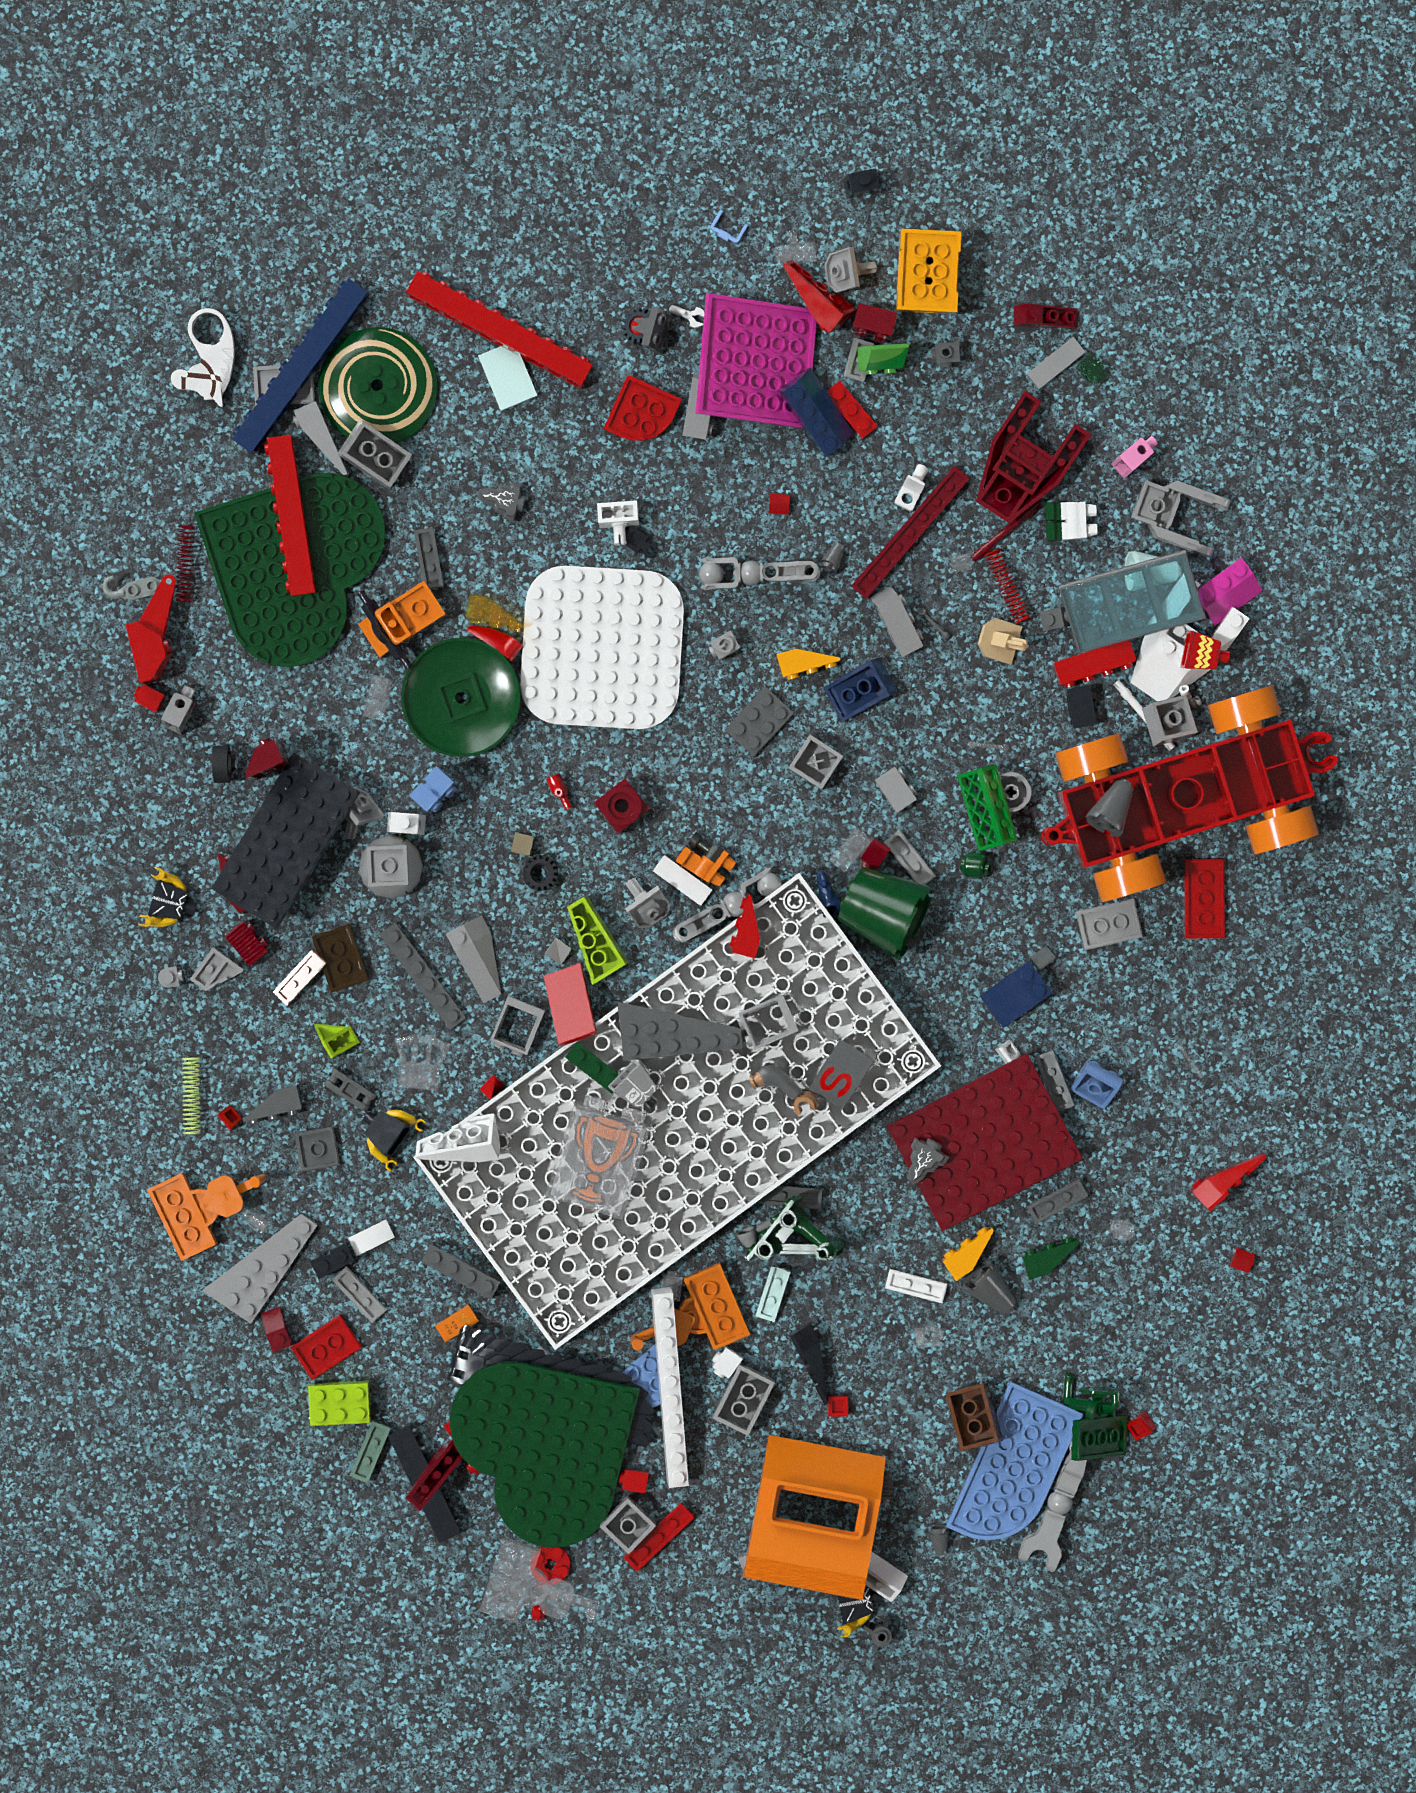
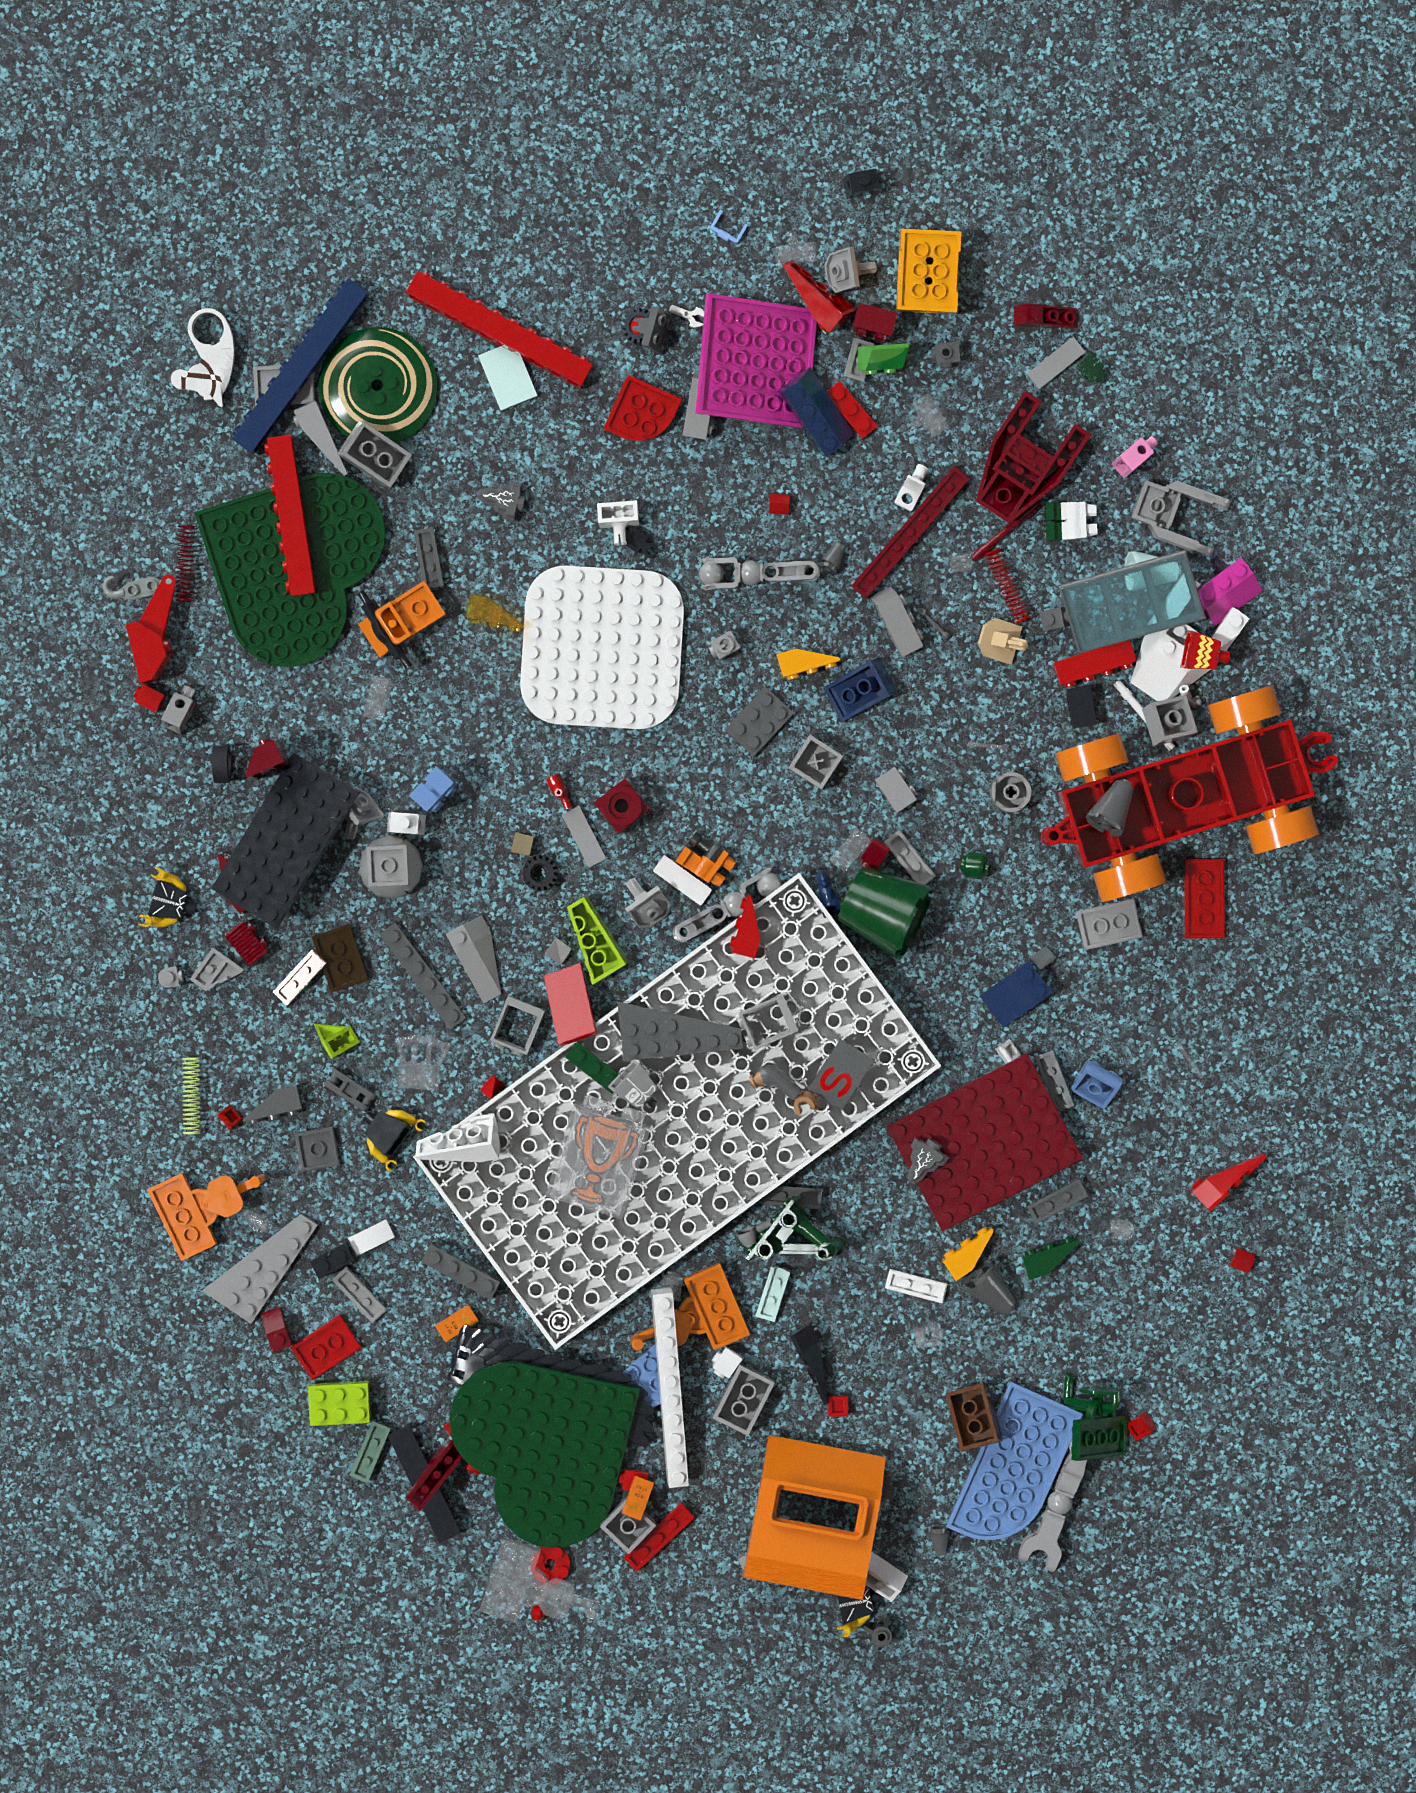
(431, 693): dark green dish -> none
(501, 642): red piece -> none
(584, 836): none -> light grey tile
(637, 1498): none -> orange tile
(928, 416): none -> clear plate
(994, 804): green fence -> none

